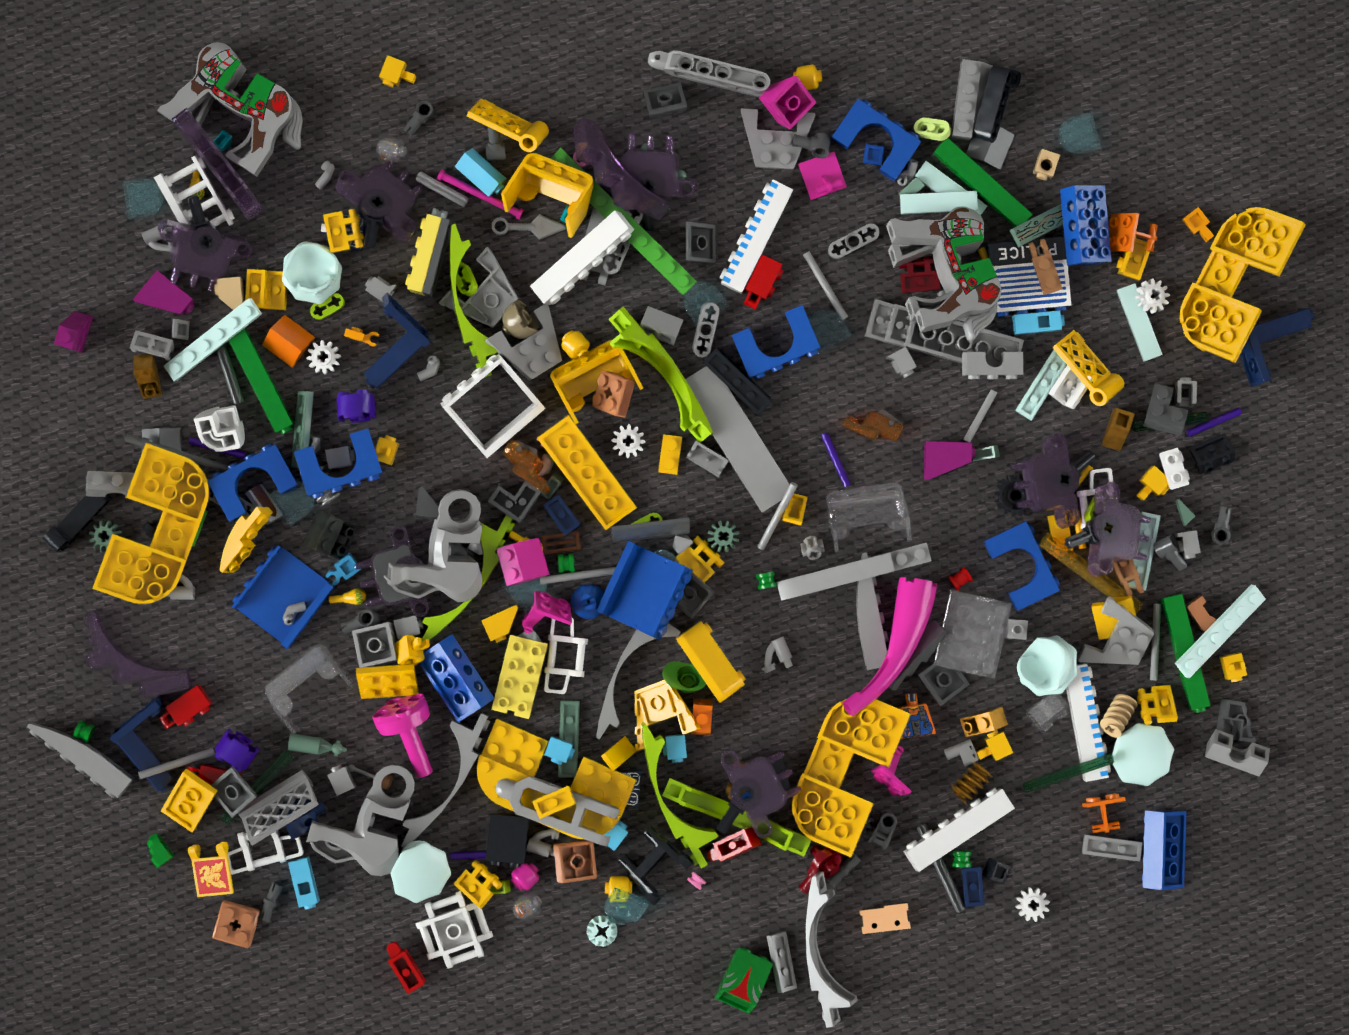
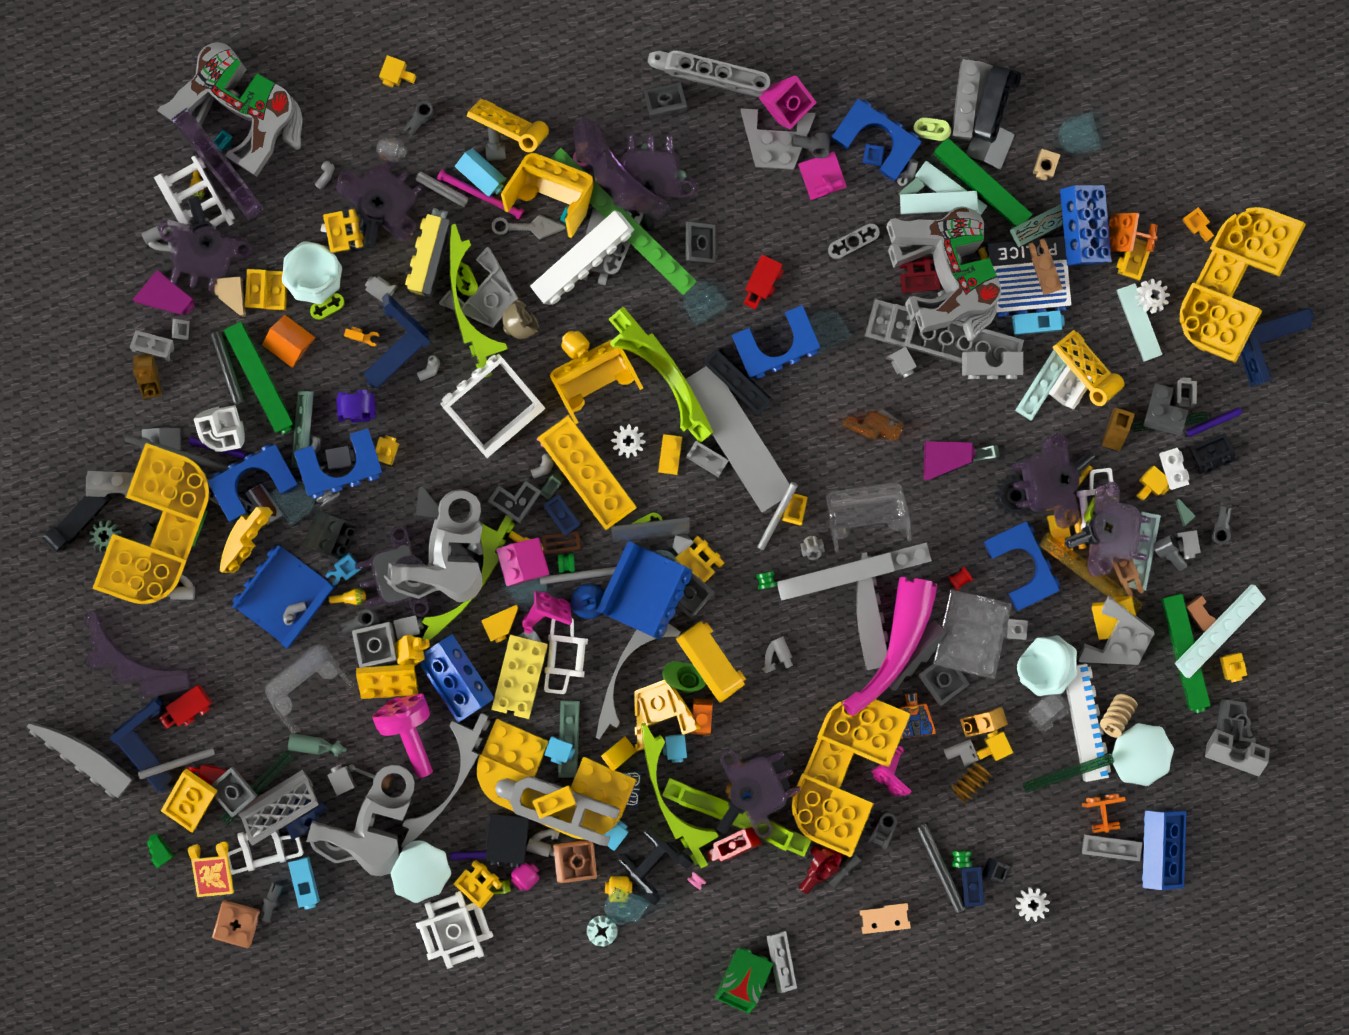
(74, 331): magenta slope -> none
(84, 731): green wheel -> none
(142, 198): clear light blue tile -> none
(212, 339): light aqua plate -> none
(236, 750): dark purple brick -> none
(329, 362): white gear -> none
(405, 967): red brick -> none
(526, 464): clear orange plate -> none
(527, 906): clear head -> none
(536, 352): light grey wing -> none
(613, 393): nougat brick -> none
(661, 325): light grey hinge -> none
(713, 316): light grey beam -> none
(723, 529): sand green gear -> none
(756, 237): white brick -> none
(809, 76): yellow head -> none
(825, 285): light grey bar -> none
(831, 993): slope -> none
(835, 459): dark purple bar -> none
(959, 829): white brick -> none
(980, 416): light grey bar -> none
(1155, 642): light grey bar -> none
(1163, 702): yellow plate -> none

